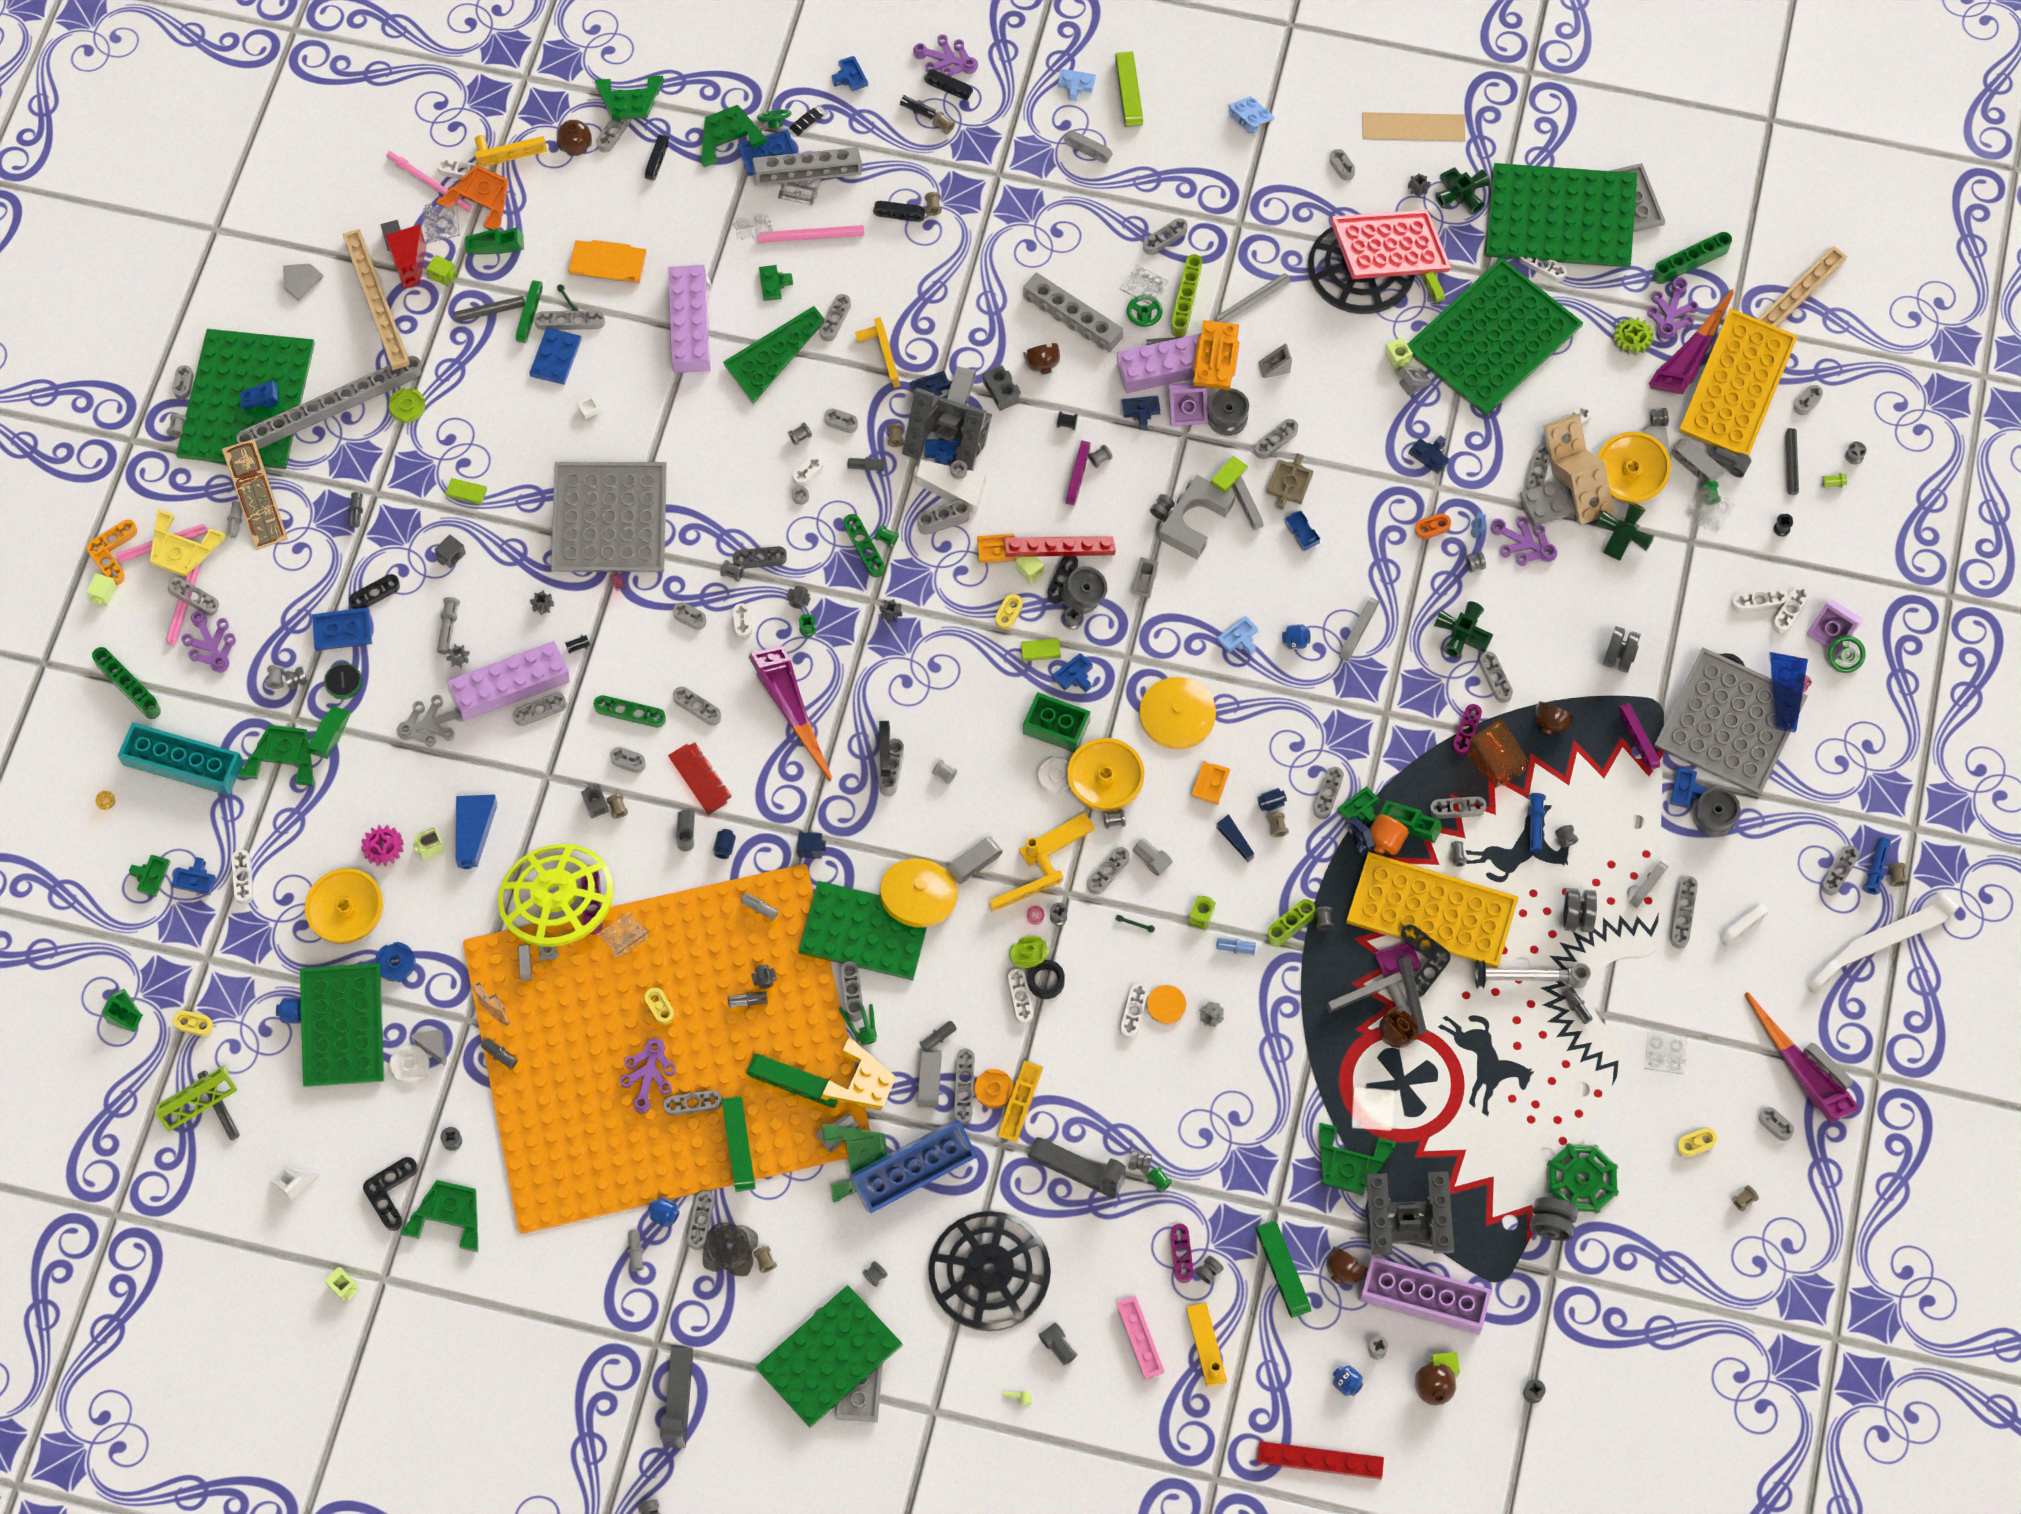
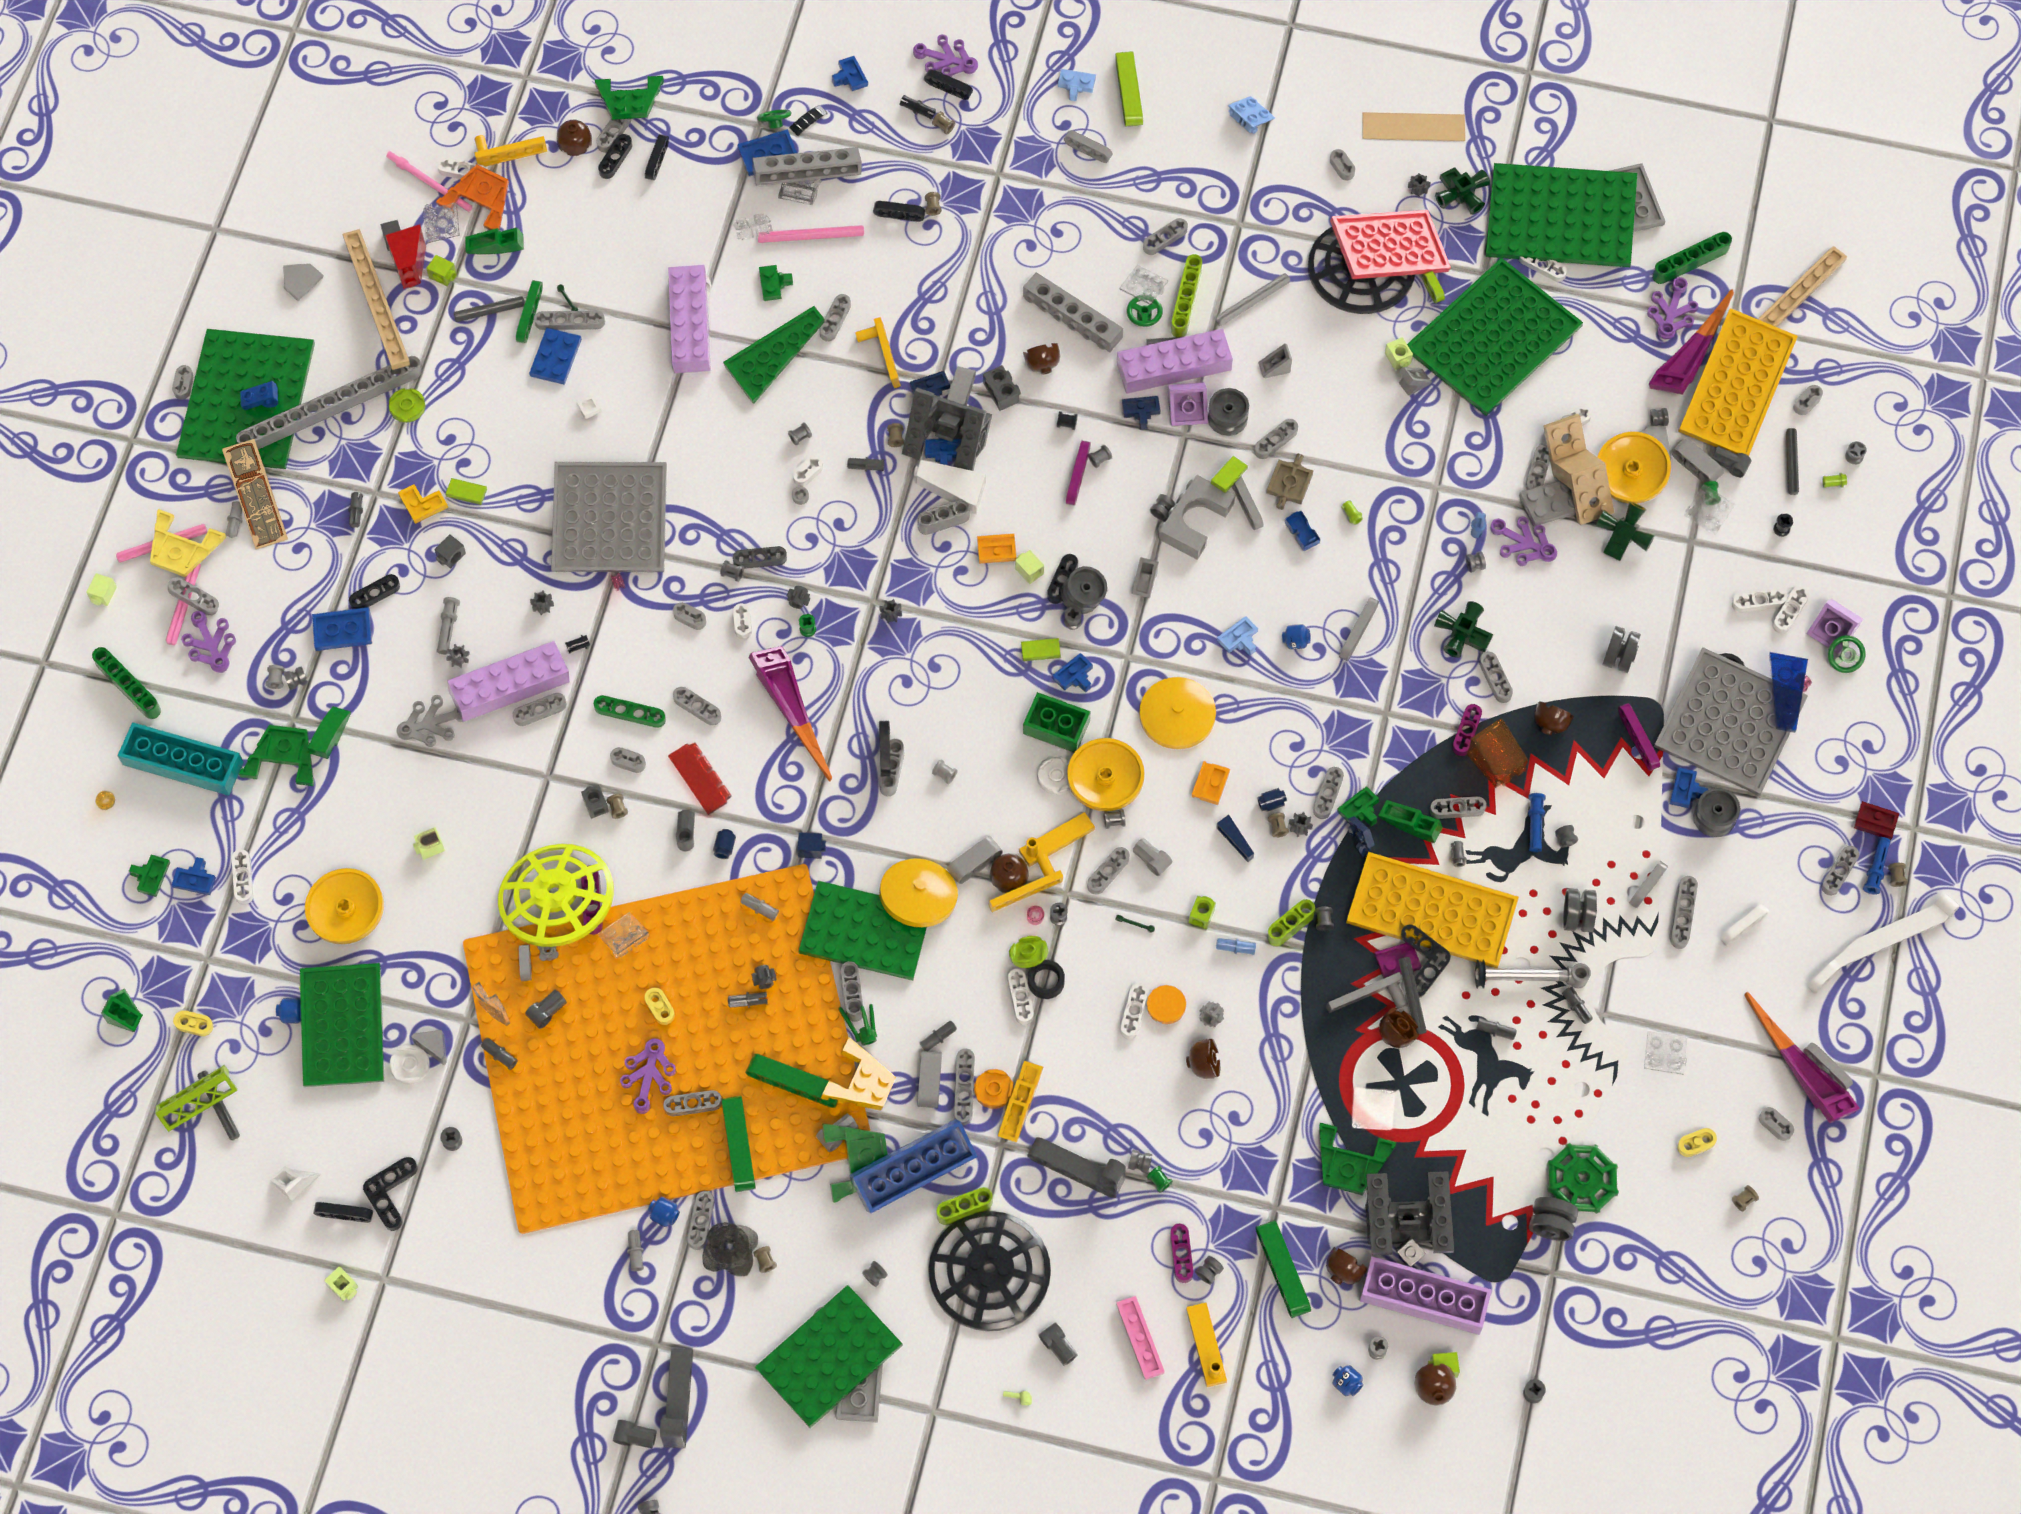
(104, 552): light orange beam -> none
(176, 425): light grey bush -> none
(343, 681): black tile -> none
(343, 1212): none -> black beam
(373, 845): dark pink gear -> none
(403, 969): blue plate -> none
(419, 507): none -> yellow plate
(448, 1205): green wing -> none
(473, 824): blue slope -> none
(542, 1012): none -> dark grey piece
(607, 260): light orange piece -> none
(615, 163): none -> black beam
(628, 1433): none -> dark grey piece
(726, 127): green wing -> none
(841, 420): light grey beam -> none
(867, 544): green beam -> none
(886, 536): green bush -> none
(958, 475): light grey bush -> none
(970, 1198): none -> lime beam
(1007, 612): light yellow plate -> none
(1009, 872): none -> reddish brown cylinder
(1059, 546): plate -> none
(1203, 1059): none -> reddish brown cylinder
(1216, 355): light orange piece -> none
(1300, 829): none -> dark grey gear
(1320, 1460): red plate -> none
(1354, 516): none -> lime pin
(1388, 835): orange head -> none
(1410, 1251): none -> brick
(1430, 453): dark blue hinge -> none
(1431, 526): orange plate -> none
(1496, 1029): none -> dark grey axle
(1631, 337): lime gear -> none
(1876, 820): none -> dark red plate

